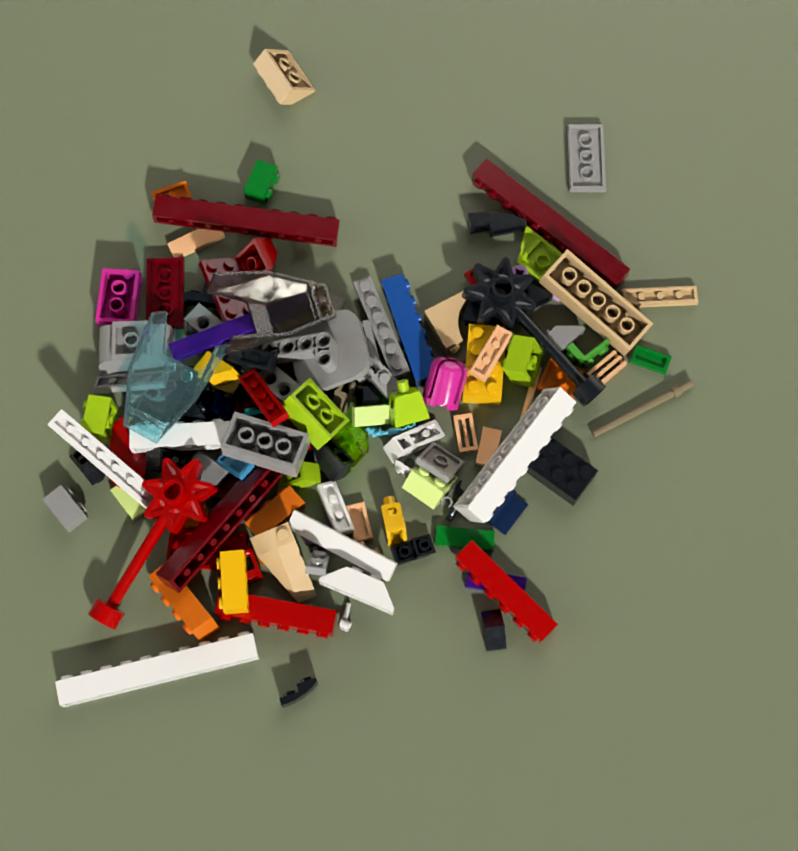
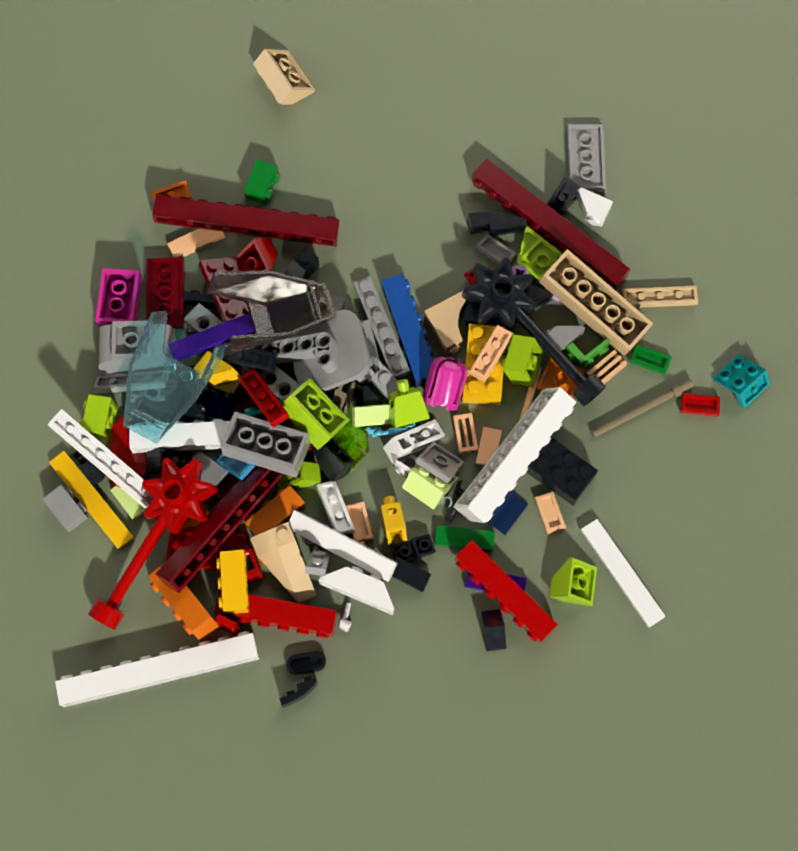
(91, 500): none -> yellow tile
(227, 624): none -> red tile
(303, 264): none -> black slope
(306, 663): none -> black tile
(410, 574): none -> black tile
(494, 249): none -> light grey tile
(550, 512): none -> light nougat tile
(564, 196): none -> black slope
(574, 582): none -> lime slope
(593, 206): none -> white slope
(623, 573): none -> white tile
(700, 404): none -> red tile
(743, 379): none -> teal bracket

